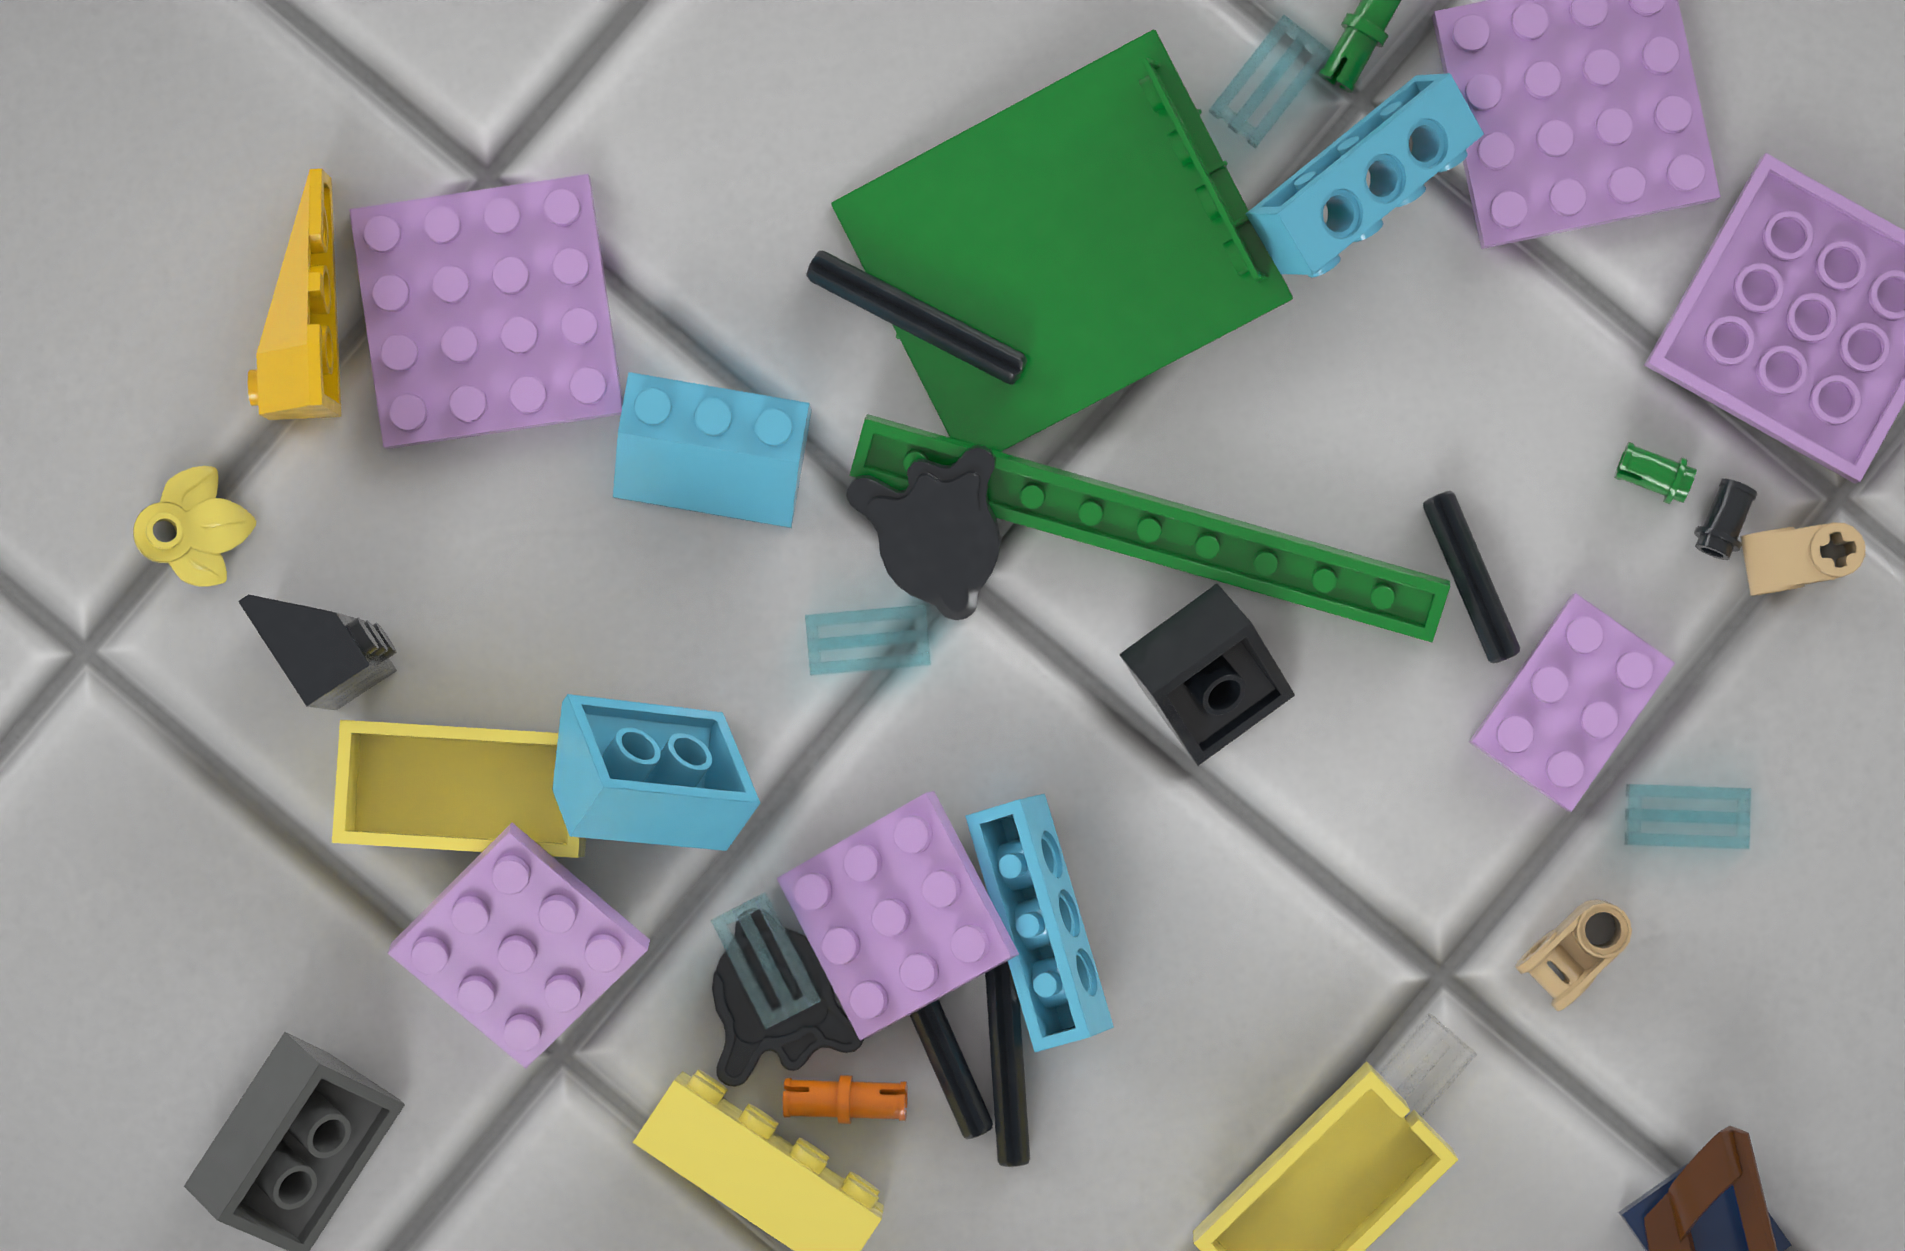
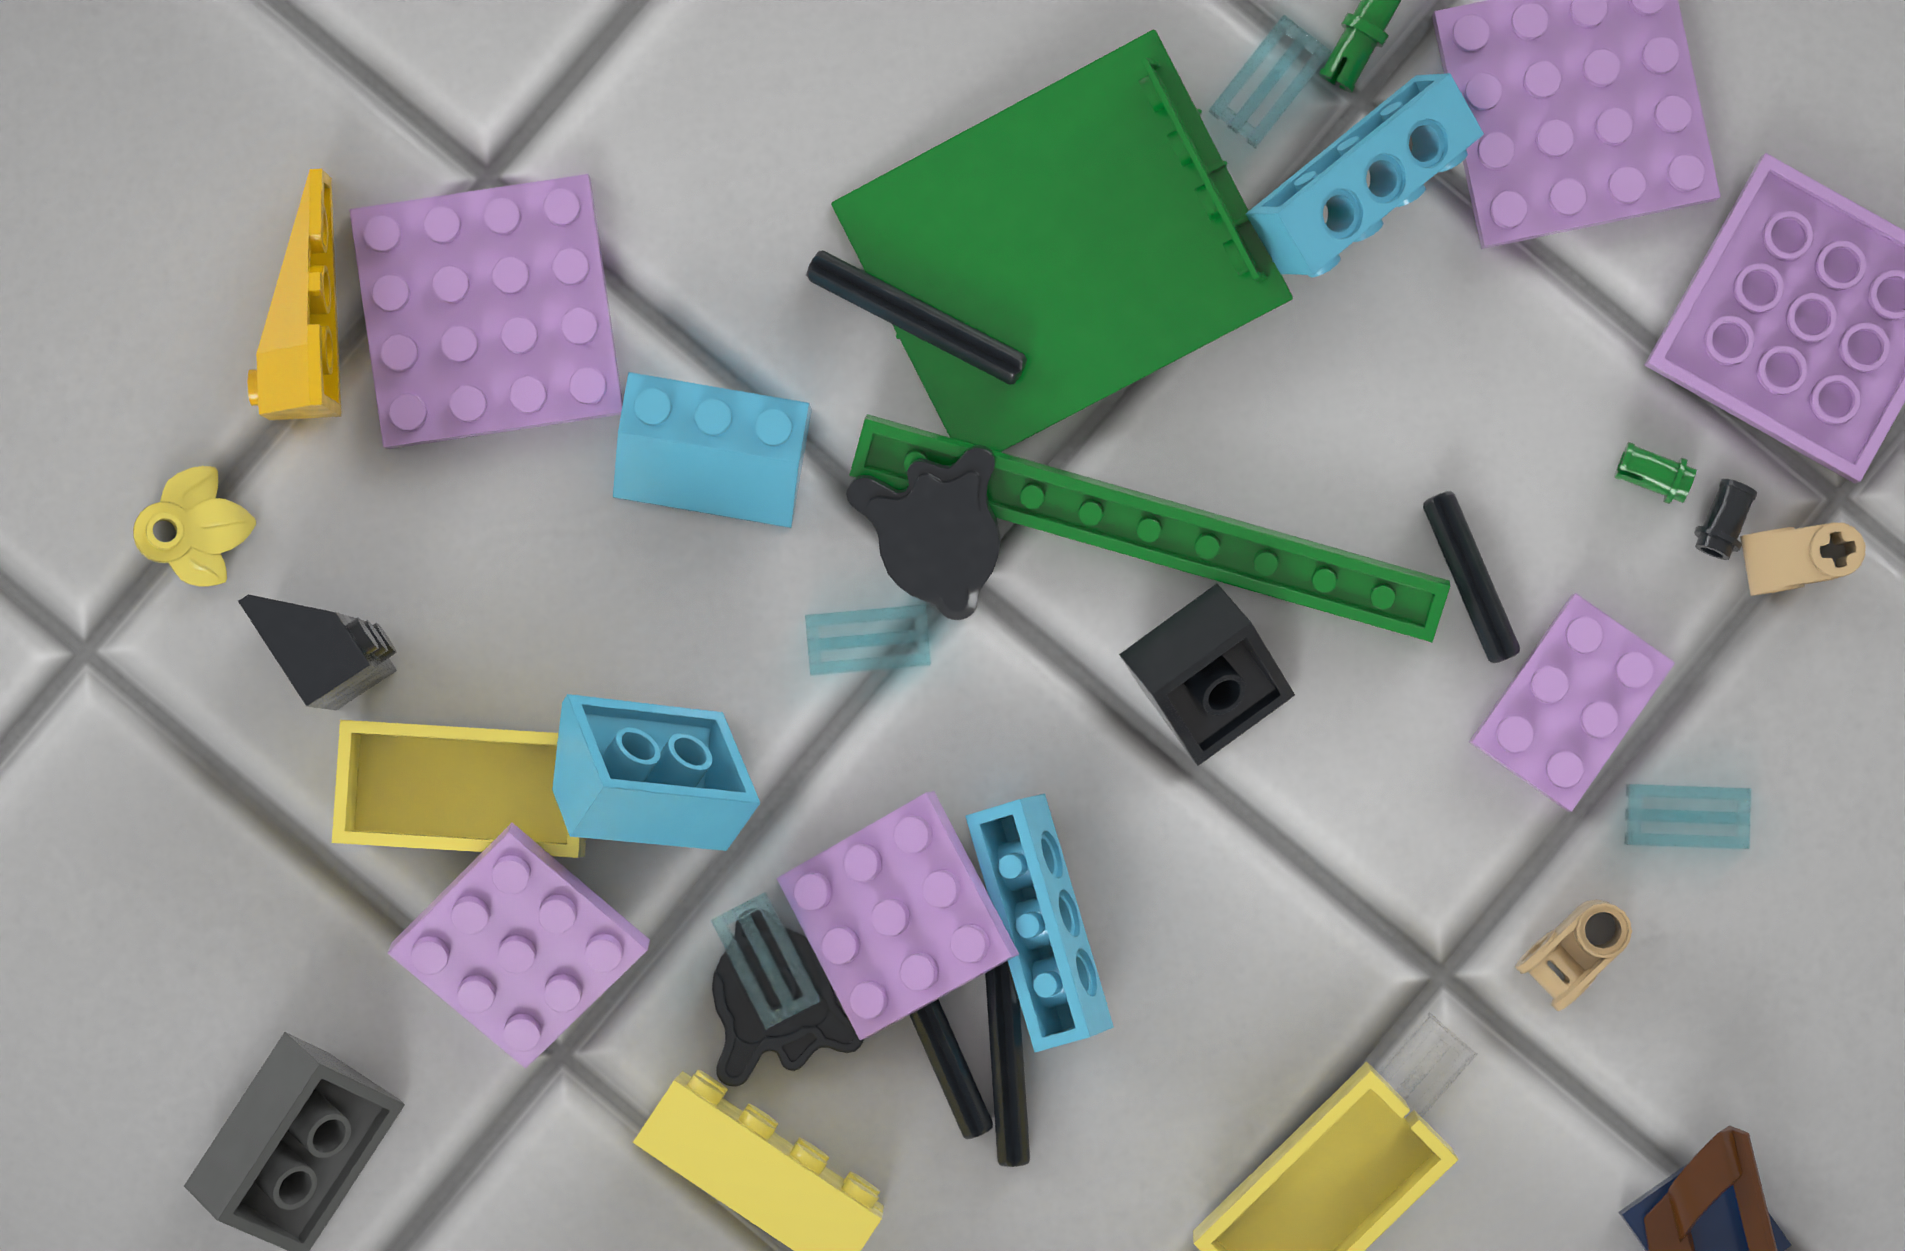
(845, 1099): orange pin -> none

